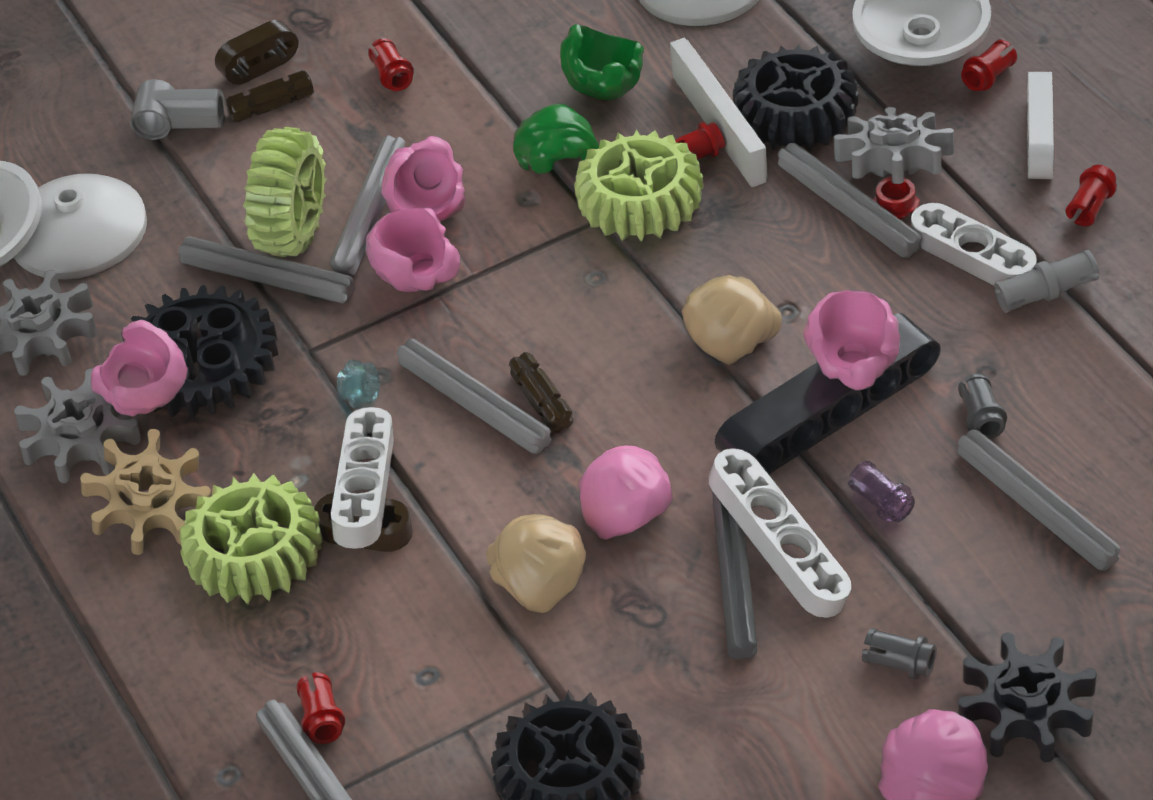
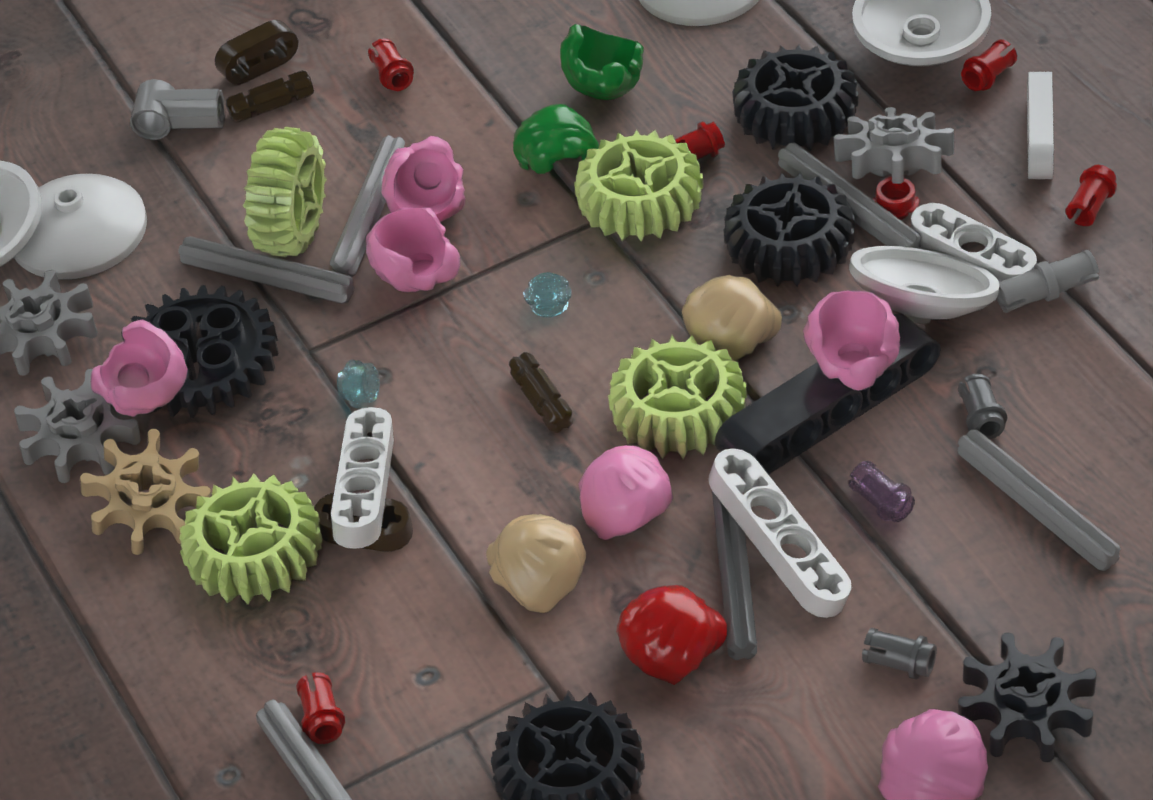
(474, 396): light grey axle -> none
(548, 294): none -> clear light blue plate
(670, 632): none -> red hair
(678, 383): none -> yellowish green gear
(716, 106): white tile -> none
(789, 229): none -> black gear
(923, 282): none -> white dish

